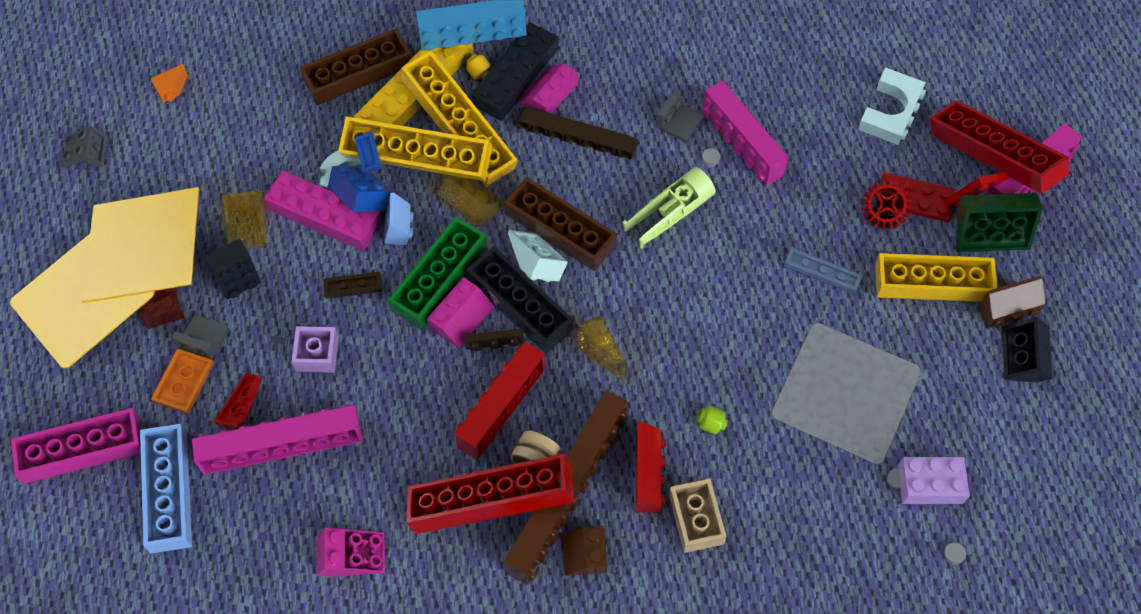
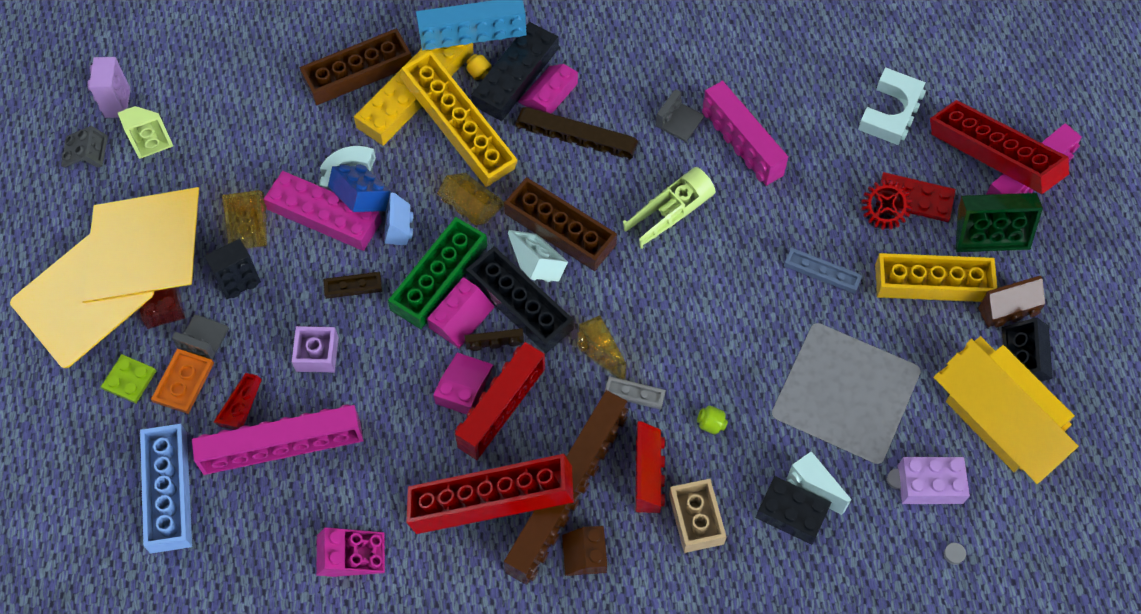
(76, 446): dark pink brick -> none
(109, 86): none -> lavender brick
(128, 378): none -> lime plate
(145, 131): none -> yellowish green slope
(170, 83): orange slope -> none
(368, 152): blue tile -> none
(420, 148): yellow brick -> none
(462, 383): none -> dark pink slope
(533, 447): tan wheel -> none
(636, 392): none -> light grey tile
(710, 157): light grey tile -> none
(793, 510): none -> black brick
(812, 476): none -> light aqua slope
(977, 187): red wing -> none
(1008, 408): none -> yellow panel

